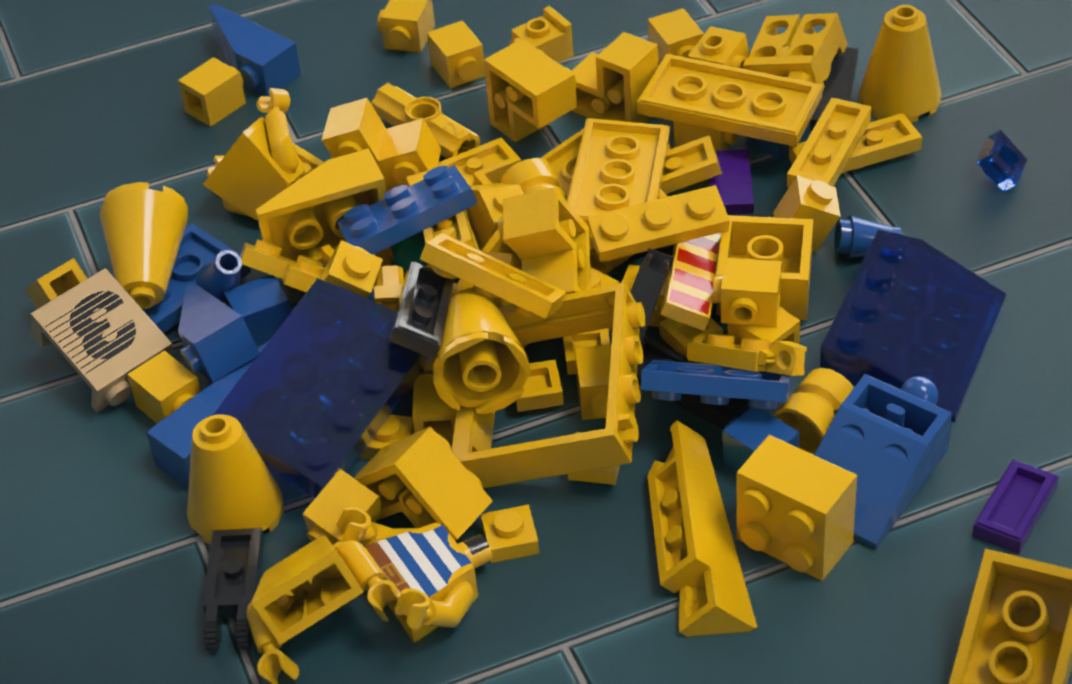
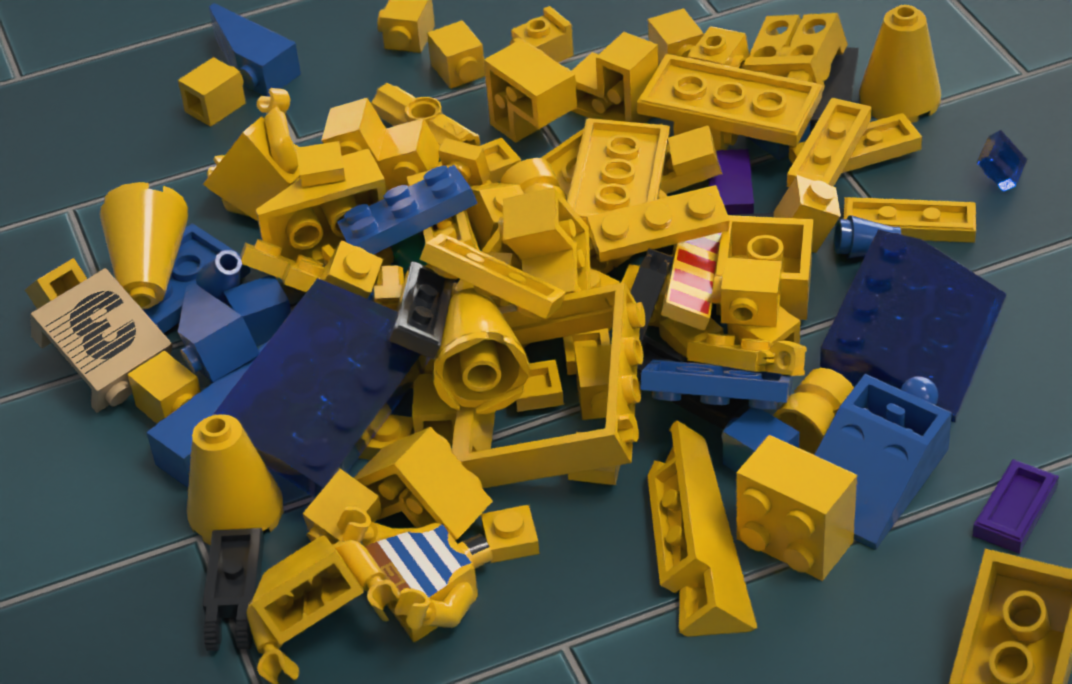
(320, 164): none -> yellow tile
(467, 158): none -> yellow plate
(692, 150): none -> yellow tile
(919, 218): none -> yellow tile

